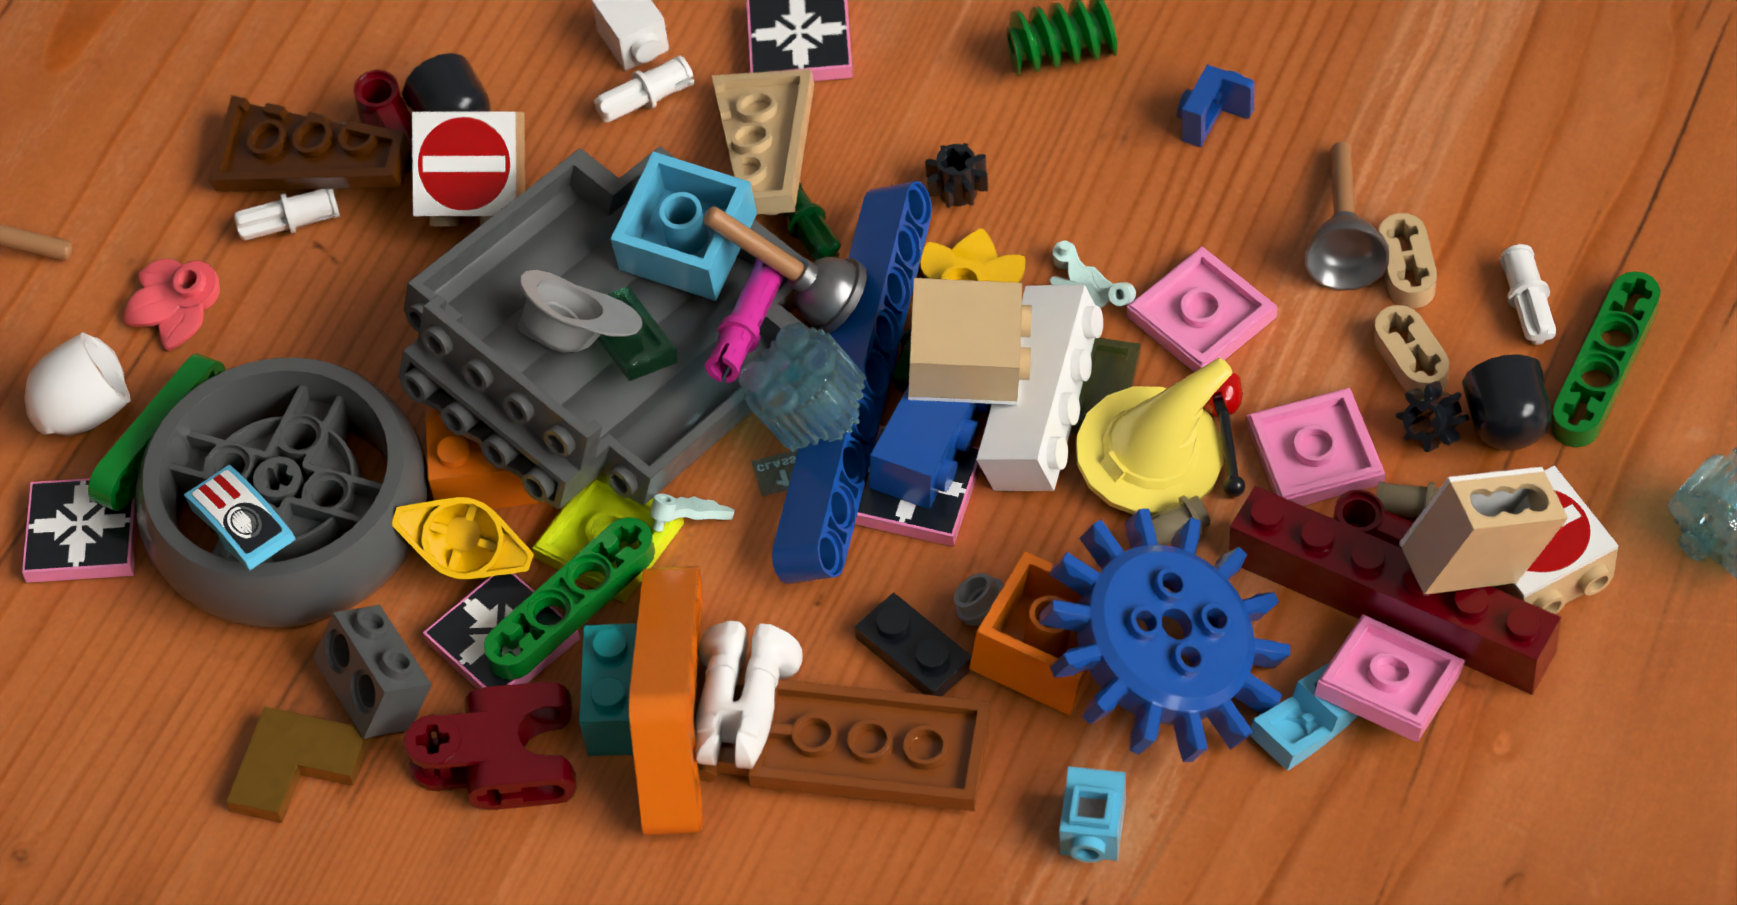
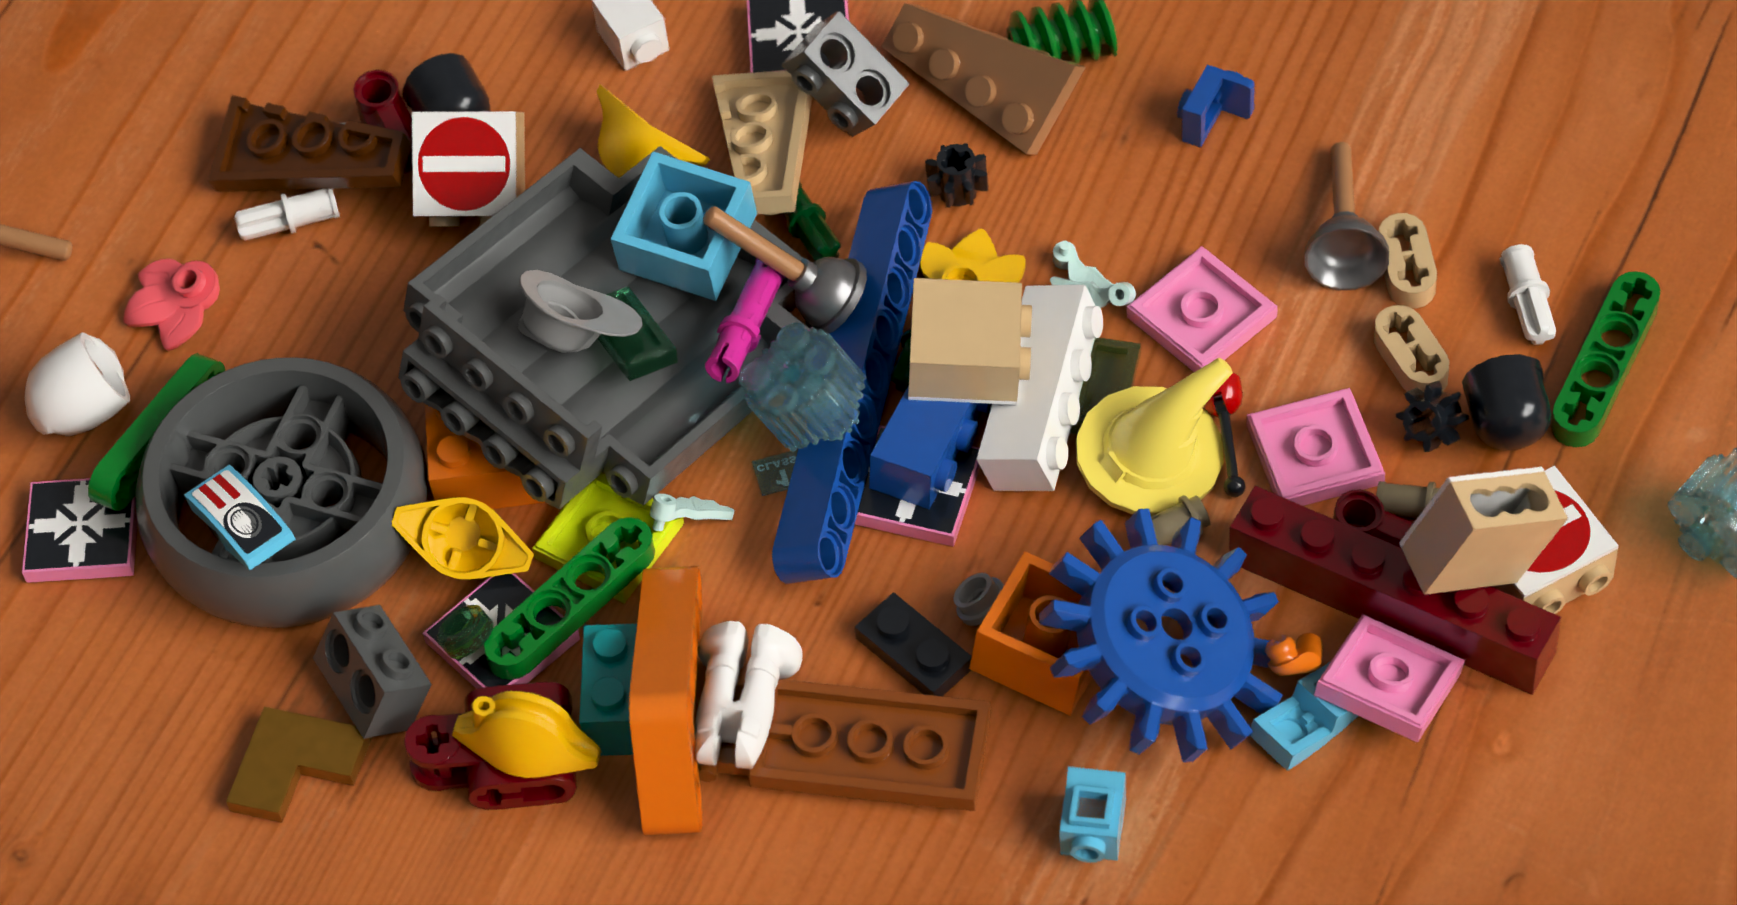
(464, 631): none -> clear green tile
(525, 735): none -> yellow hat
(629, 139): none -> yellow hat
(645, 89): white axle -> none
(852, 66): none -> dark grey brick
(995, 79): none -> medium nougat wing
(1295, 658): none -> orange arm

